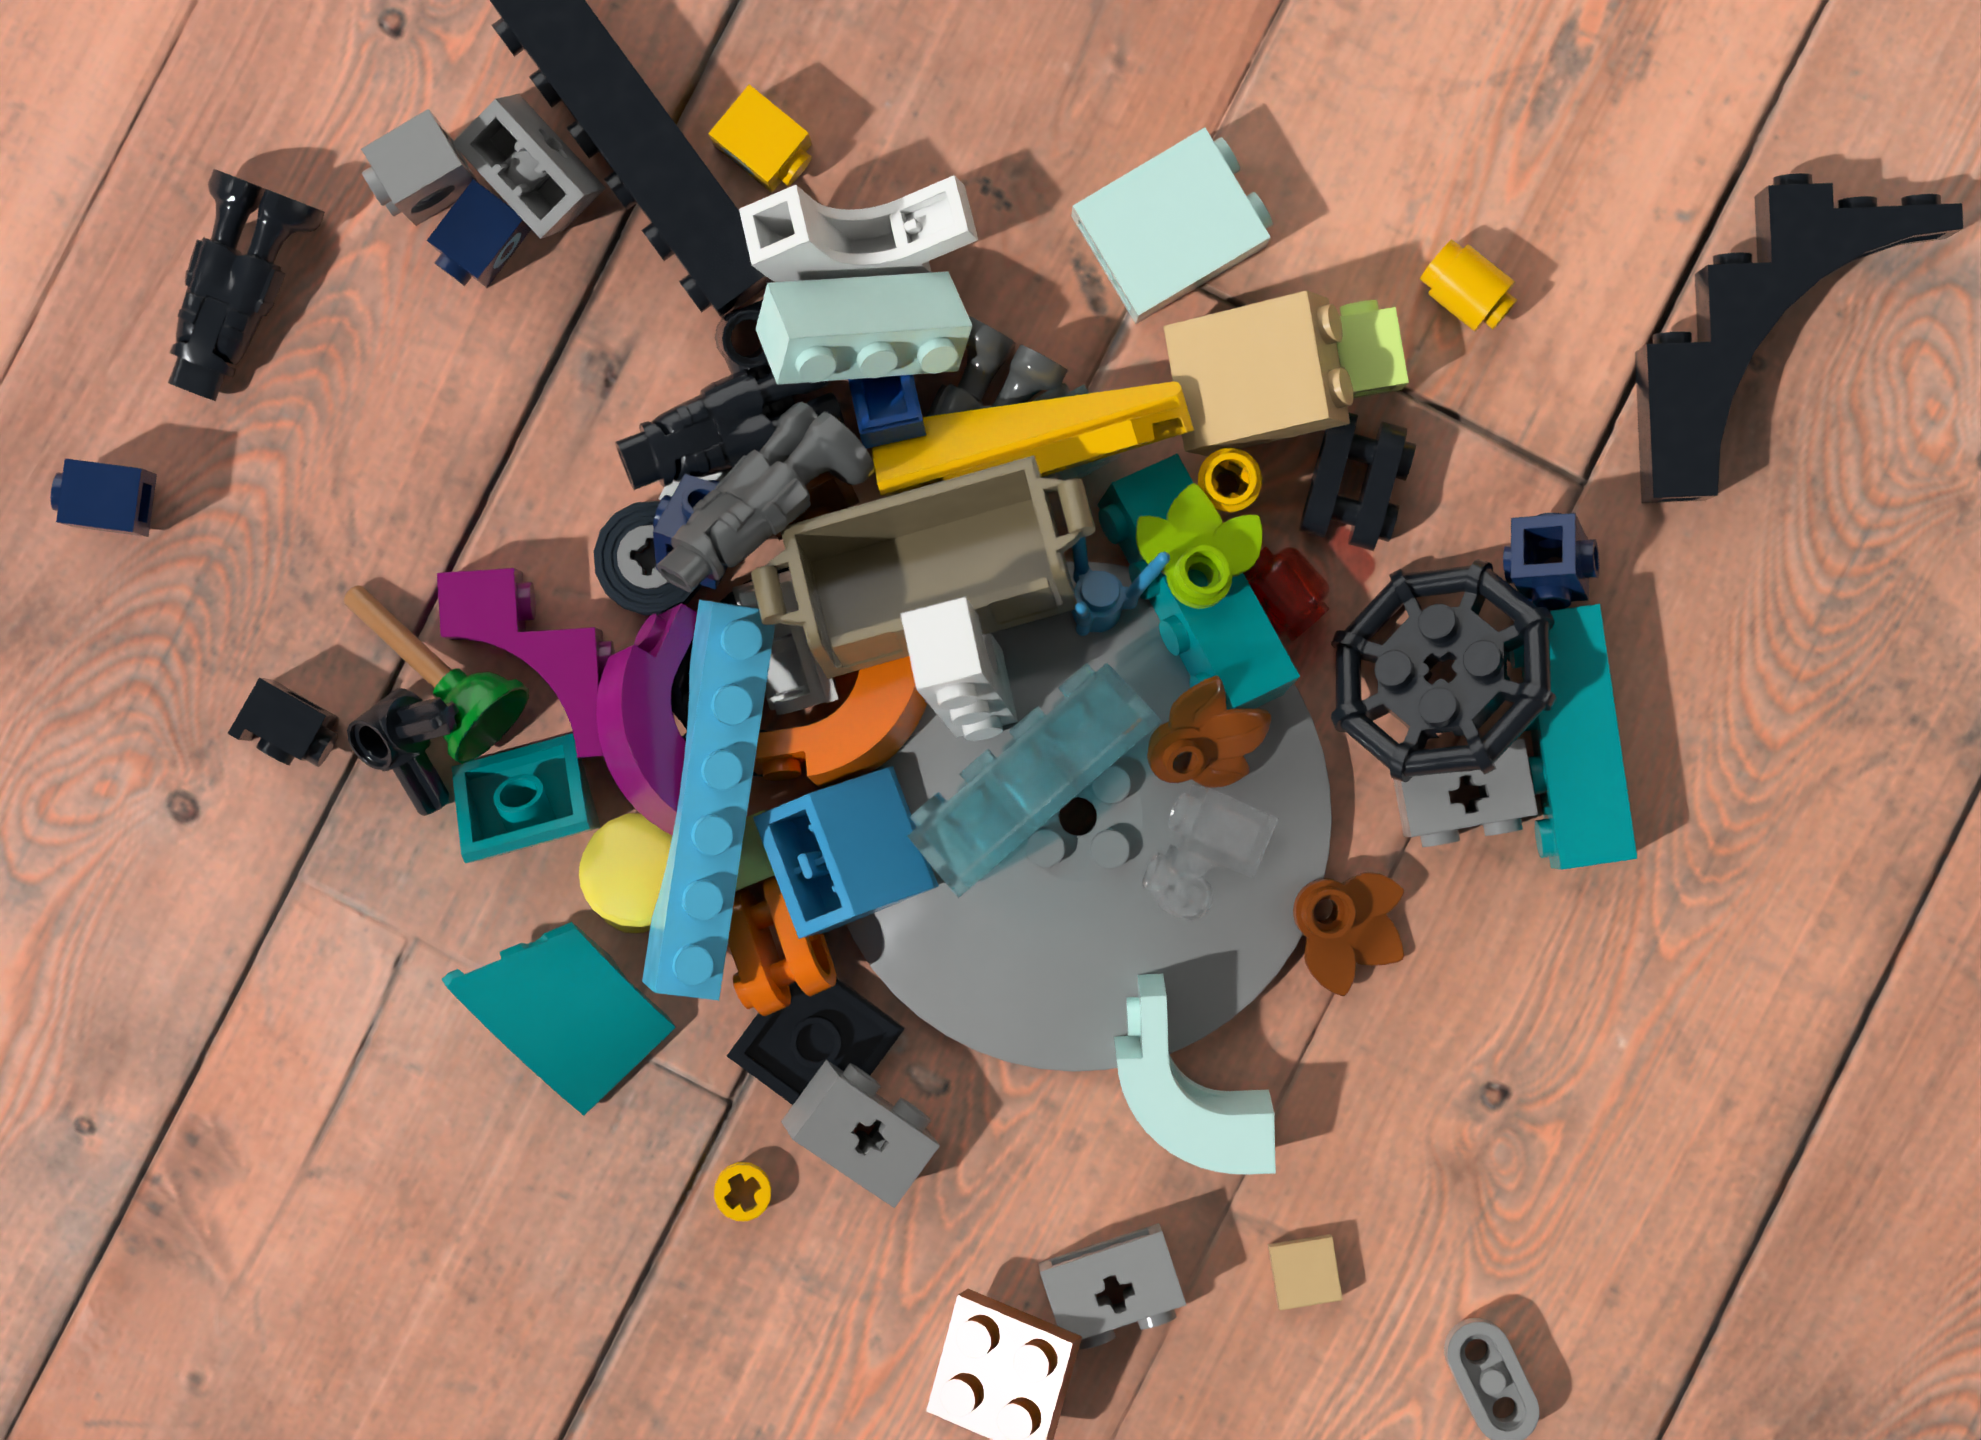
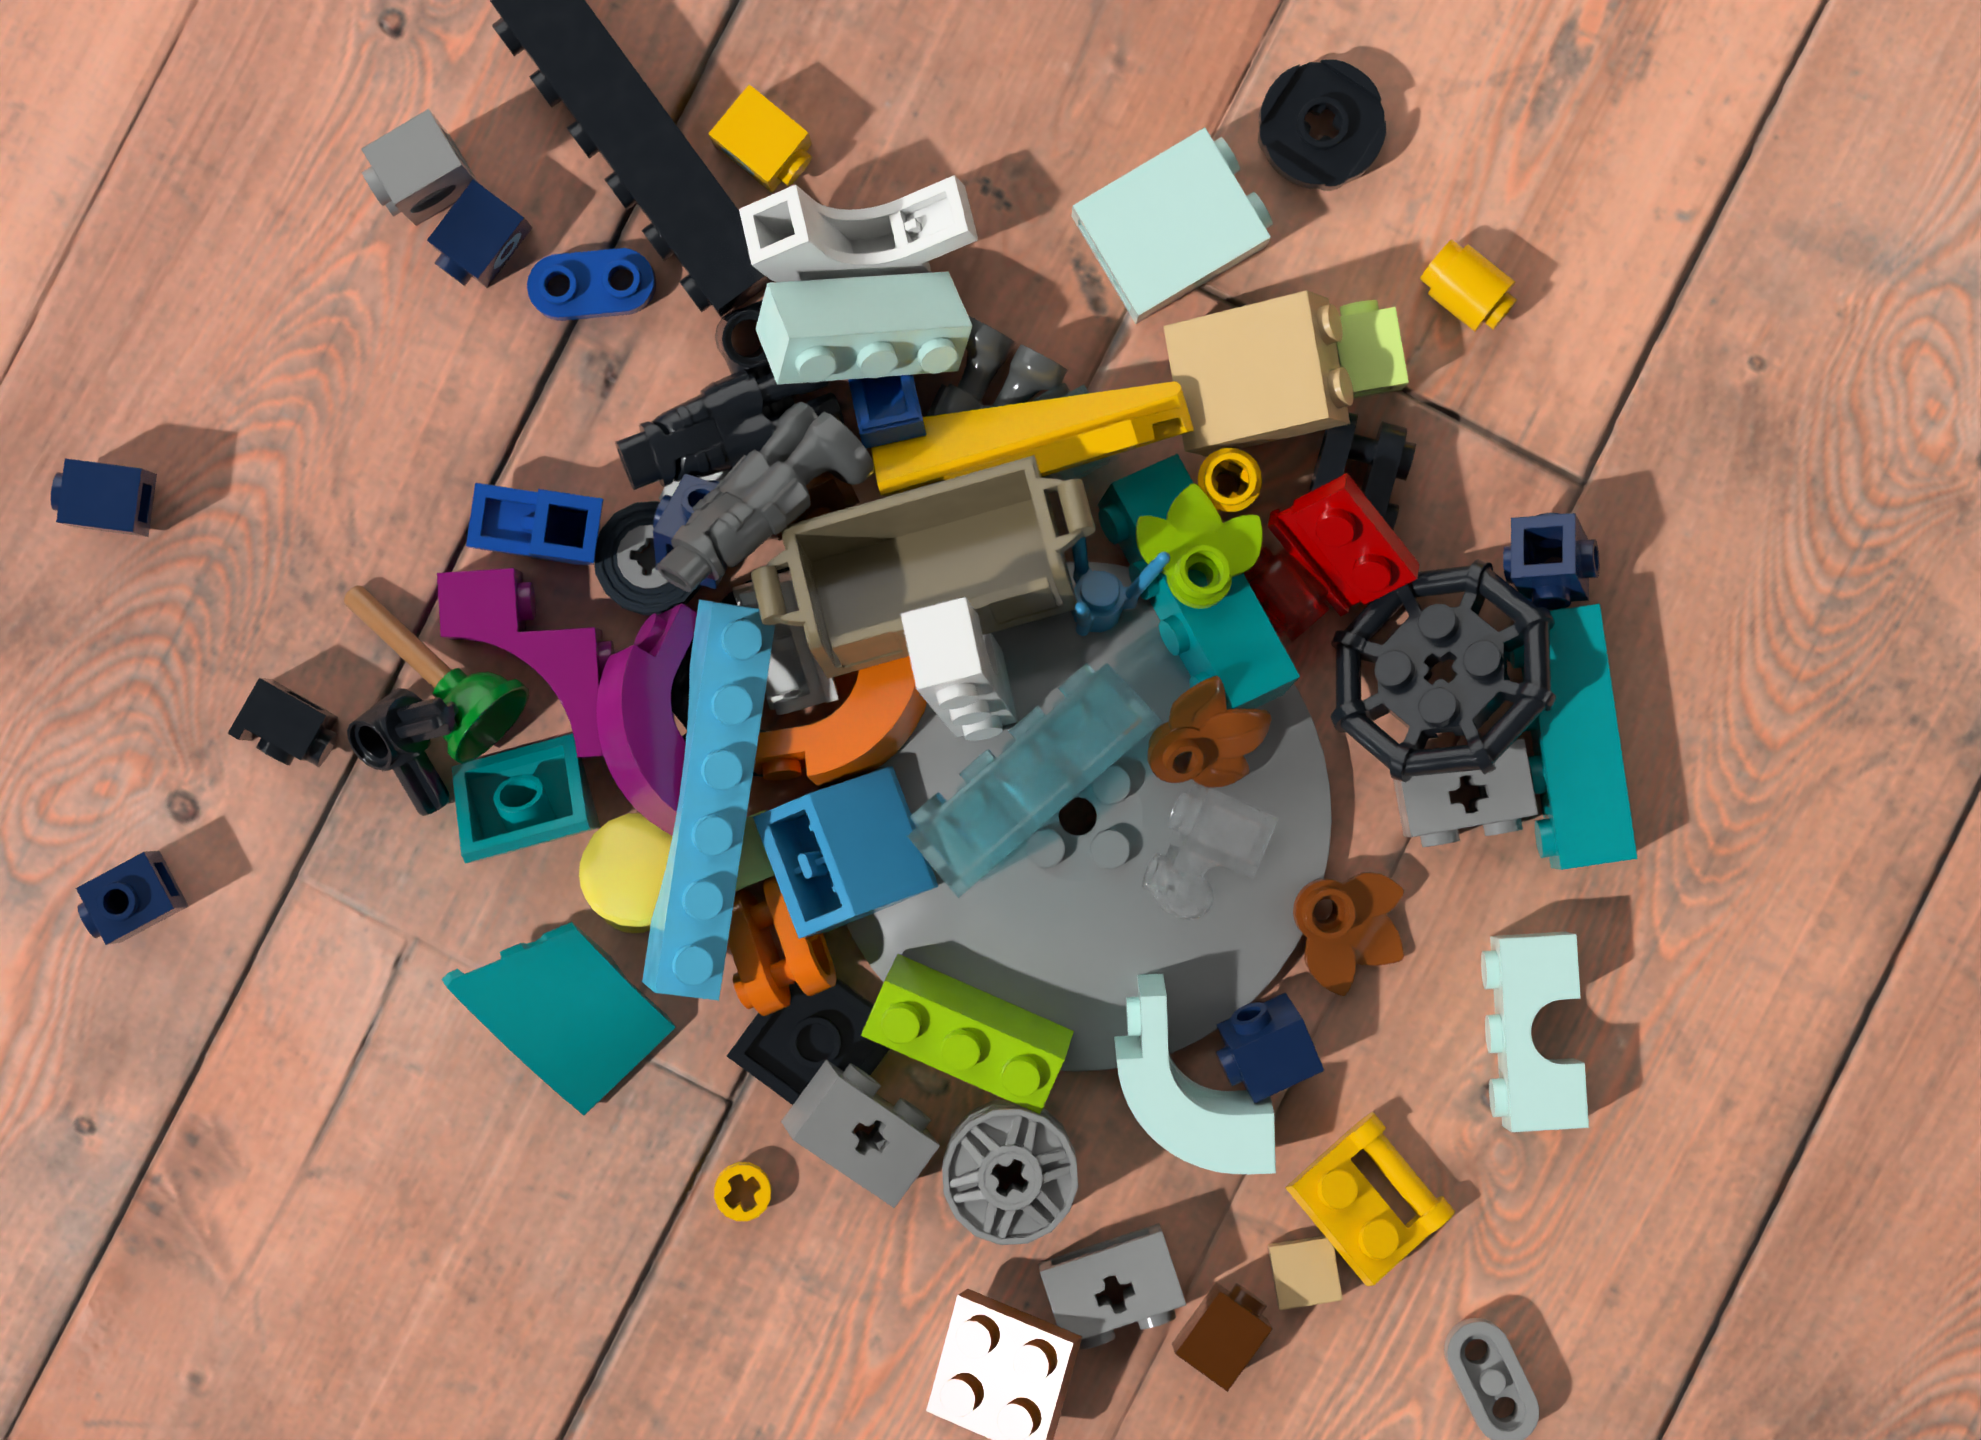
(129, 898): none -> dark blue brick
(228, 289): black piece -> none
(529, 165): light grey brick -> none
(535, 524): none -> blue brick
(590, 284): none -> blue plate
(968, 1033): none -> lime brick
(999, 1135): none -> light grey wheel
(1223, 1334): none -> reddish brown brick
(1267, 1048): none -> dark blue brick
(1345, 542): none -> red plate
(1355, 1214): none -> yellow plate
(1358, 118): none -> black plate
(1525, 977): none -> light aqua arch
(1799, 240): black arch -> none

